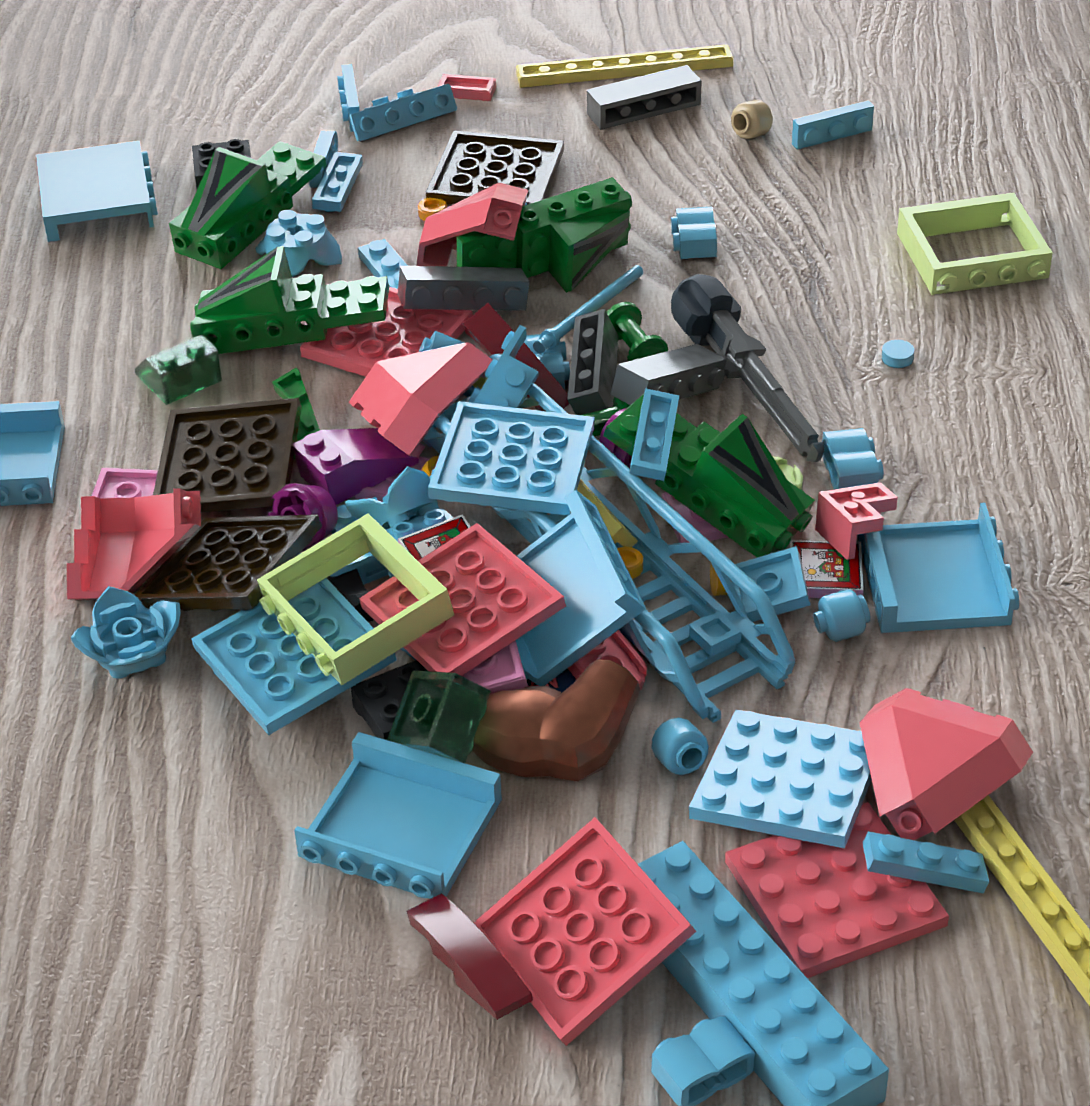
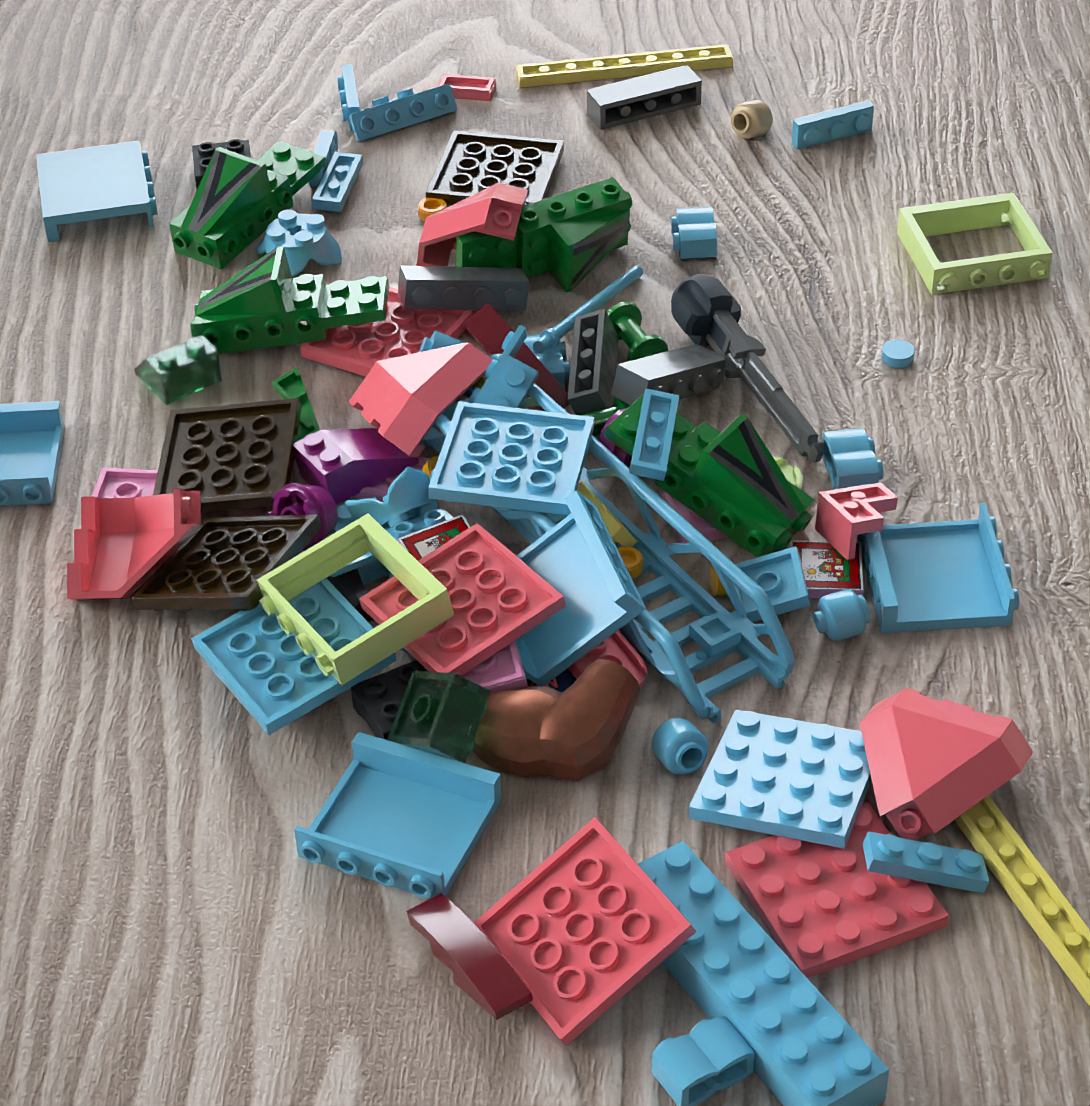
(126, 634): medium azure brick -> none
(382, 260): medium azure plate -> none

